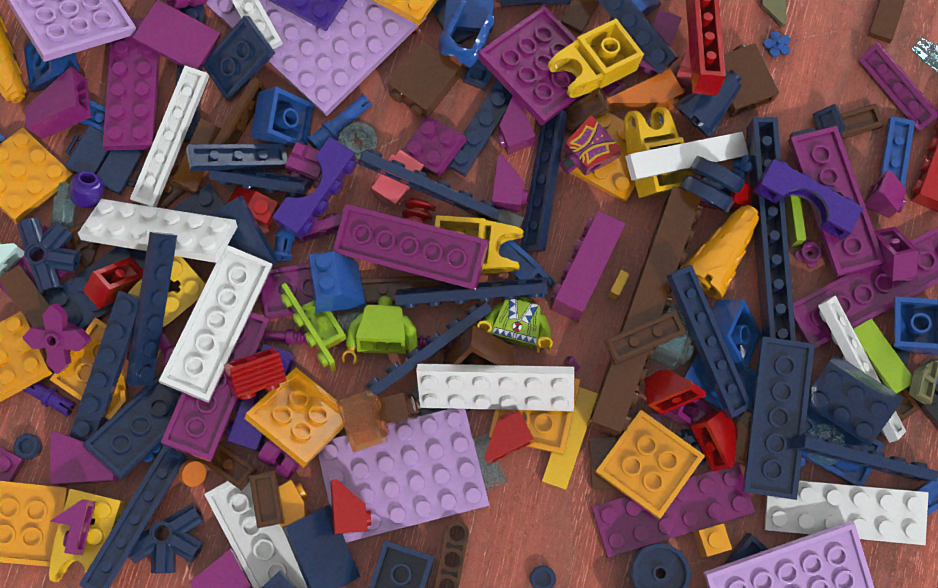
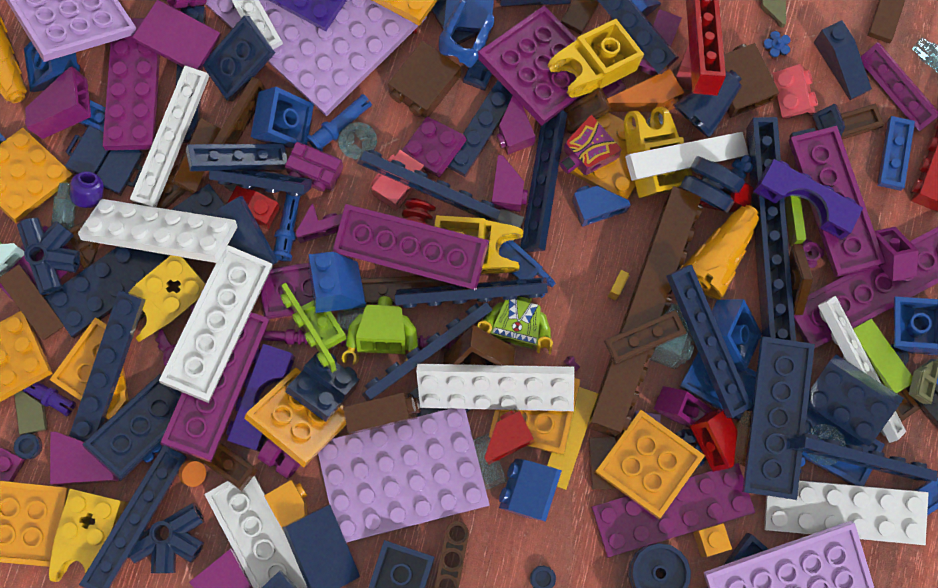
(30, 414): none -> olive tile
(57, 337): magenta plant -> none
(79, 518): magenta slope -> none
(107, 281): red slope -> none
(151, 309): dark blue plate -> none
(255, 373): red brick -> none
(266, 499): reddish brown tile -> none
(298, 214): dark purple arch -> none
(321, 389): none -> dark blue plate
(348, 510): red slope -> none
(363, 421): clear orange brick -> none
(529, 489): none -> blue slope
(589, 262): magenta brick -> none
(597, 204): none -> blue slope
(670, 391): red slope -> none
(795, 91): none -> coral bracket
(800, 278): none -> reddish brown tile
(843, 59): none -> dark blue slope
(886, 195): magenta slope -> none

